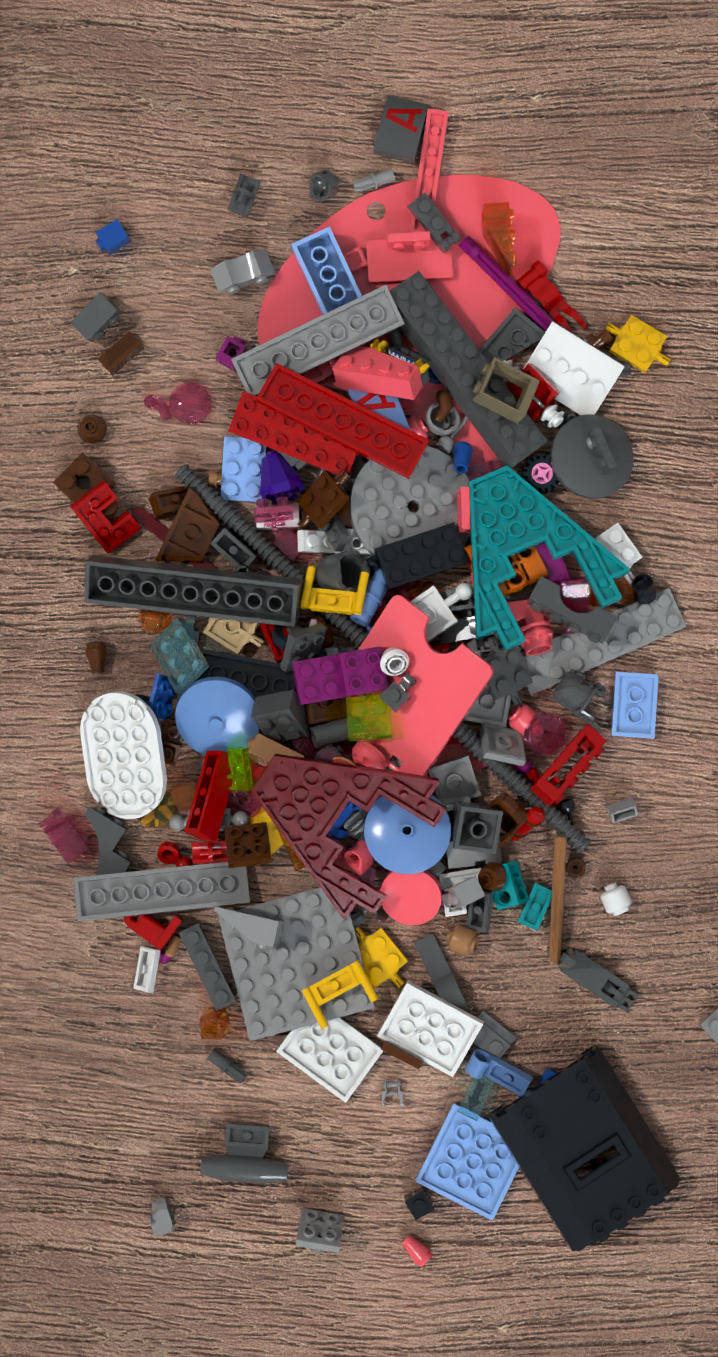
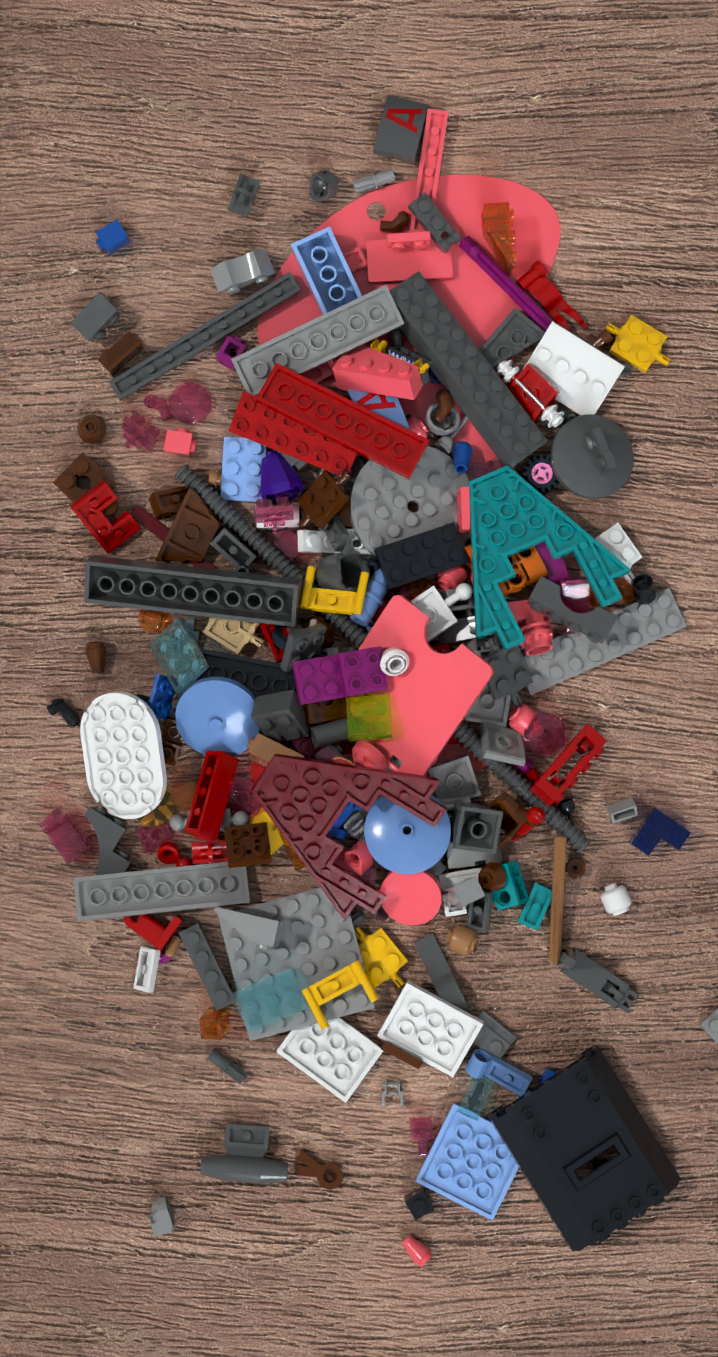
(67, 713): none -> black arm
(137, 435): none -> clear pink hips
(150, 836): none -> clear pink plate
(179, 442): none -> coral brick
(205, 336): none -> dark grey plate
(240, 769): clear neon green plate -> none
(270, 1000): none -> clear light blue plate
(319, 1234): light grey plate -> none
(328, 1175): none -> reddish brown piece
(396, 695): dark grey plate -> none
(397, 224): none -> reddish brown arm
(422, 1131): none -> clear pink plate
(451, 578): none -> coral head
(513, 375): dark tan window -> none
(576, 697): dark grey helmet -> none
(634, 705): light blue plate -> none
(658, 827): none -> clear blue brick

